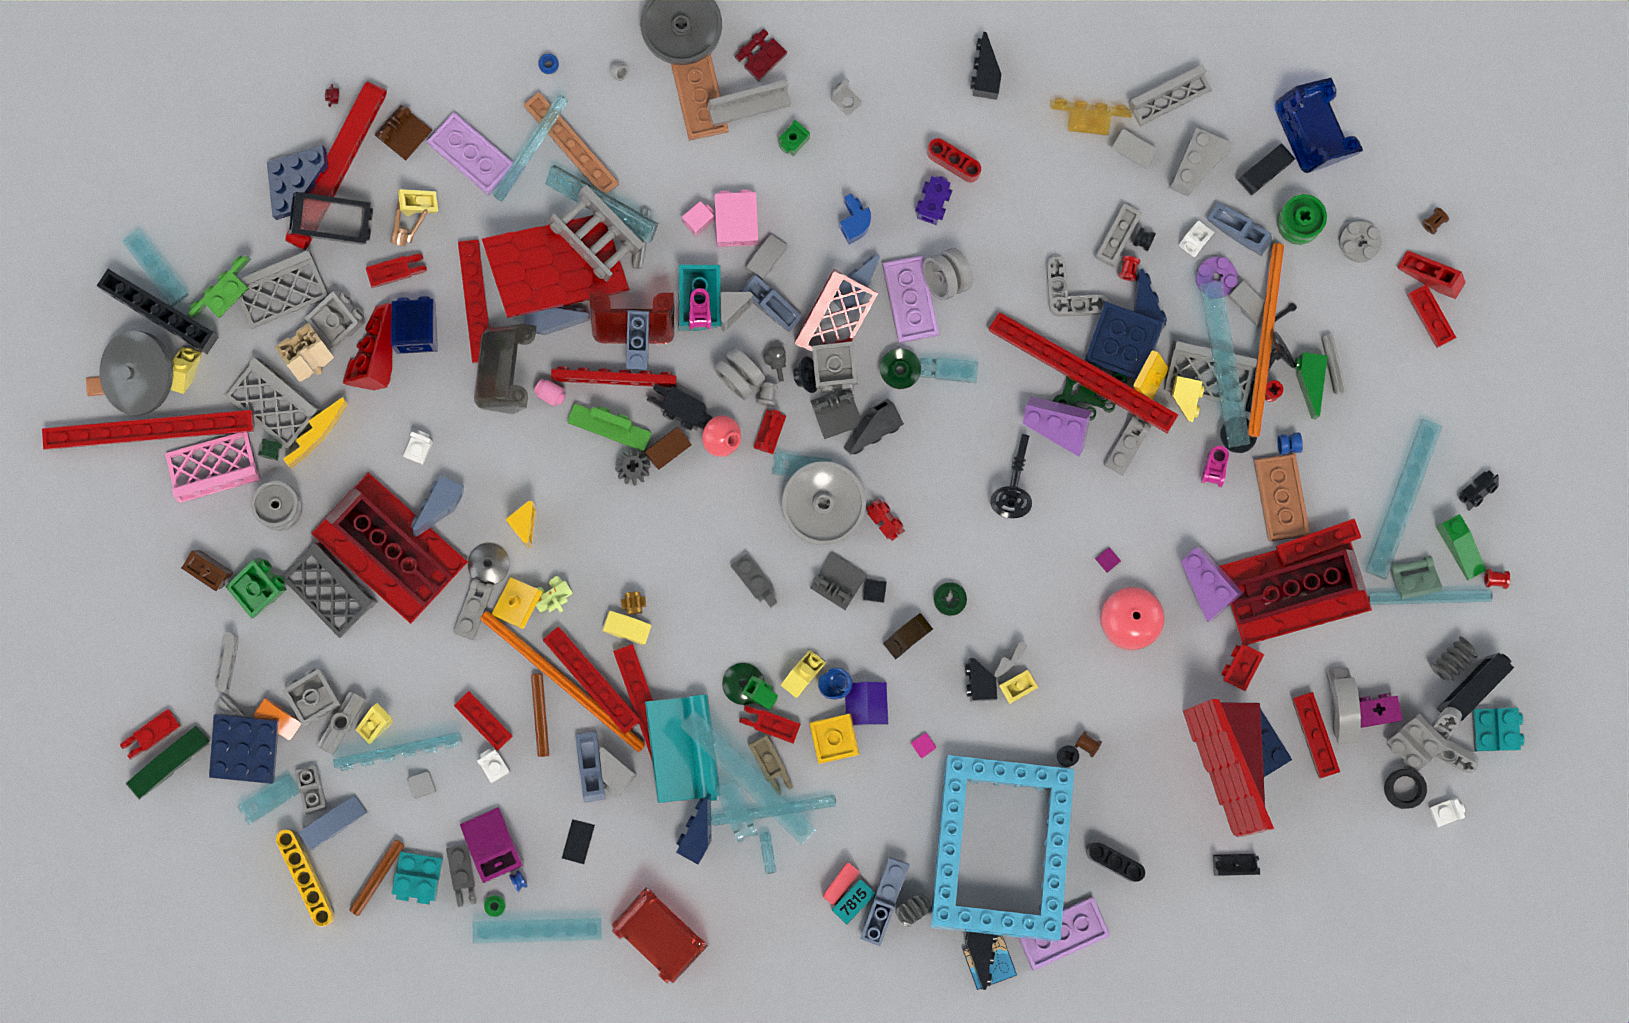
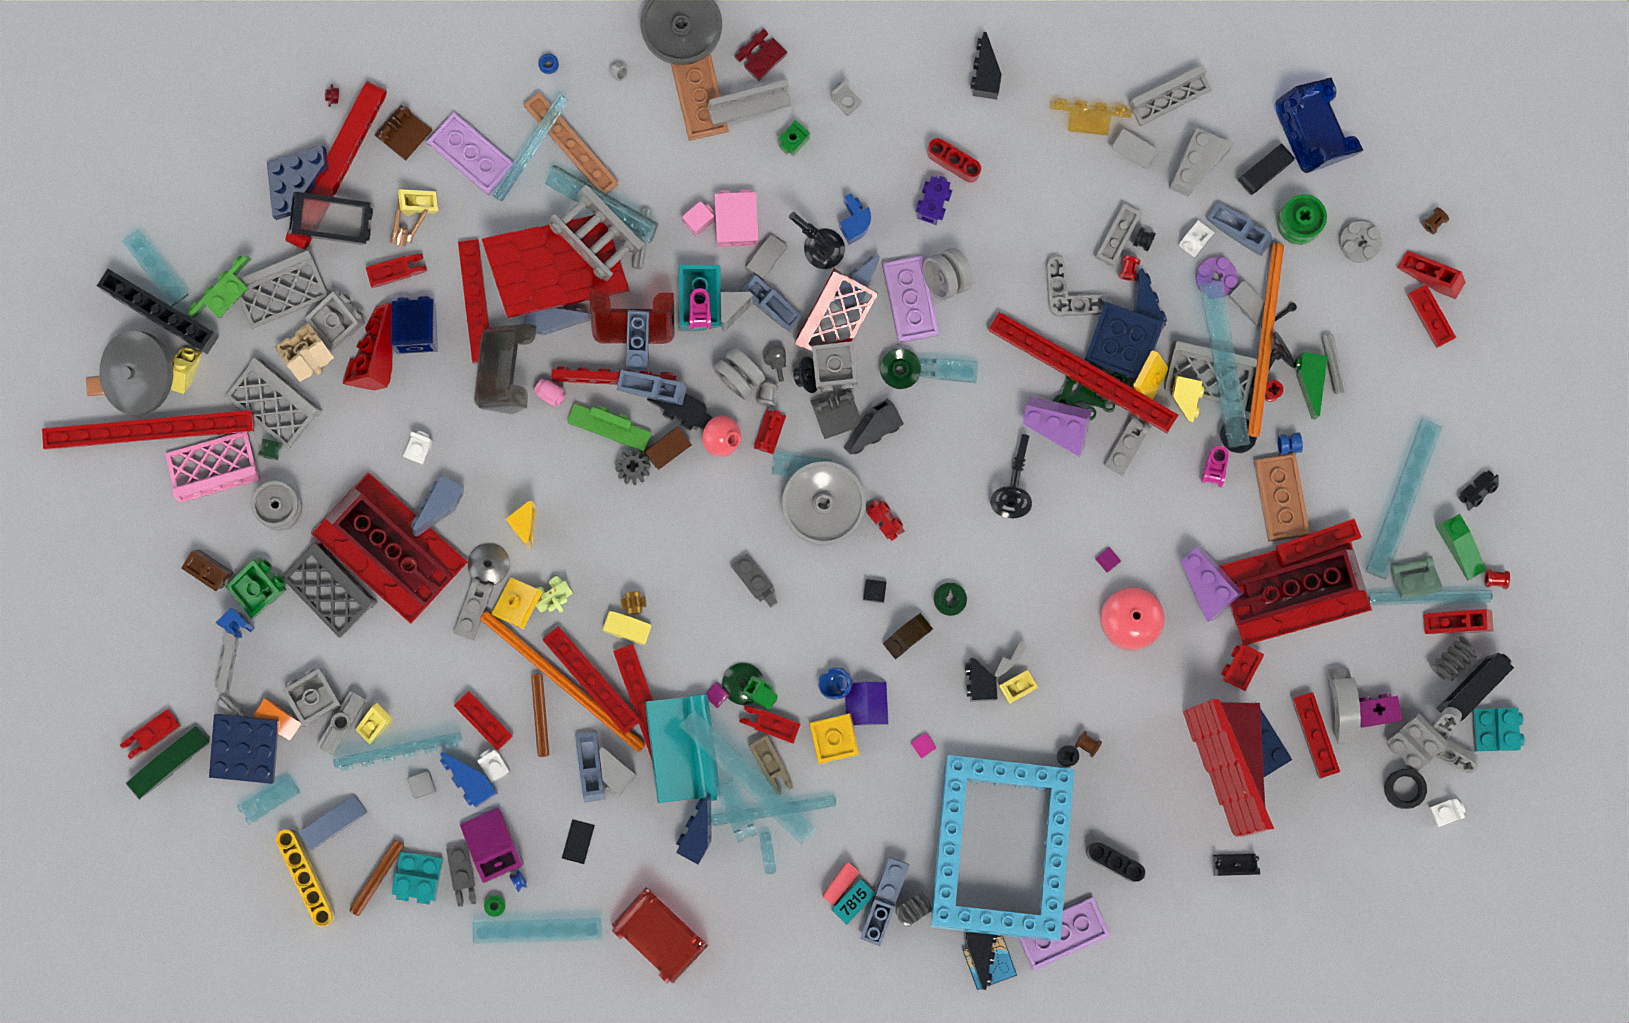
(232, 621): none -> blue hinge
(310, 789): light grey slope -> none
(322, 425): yellow slope -> none
(474, 783): none -> blue slope
(651, 387): none -> sand blue slope
(717, 695): none -> magenta piece
(803, 673): light yellow slope -> none
(821, 245): none -> black dish
(838, 581): dark grey hinge -> none
(1459, 622): none -> red slope

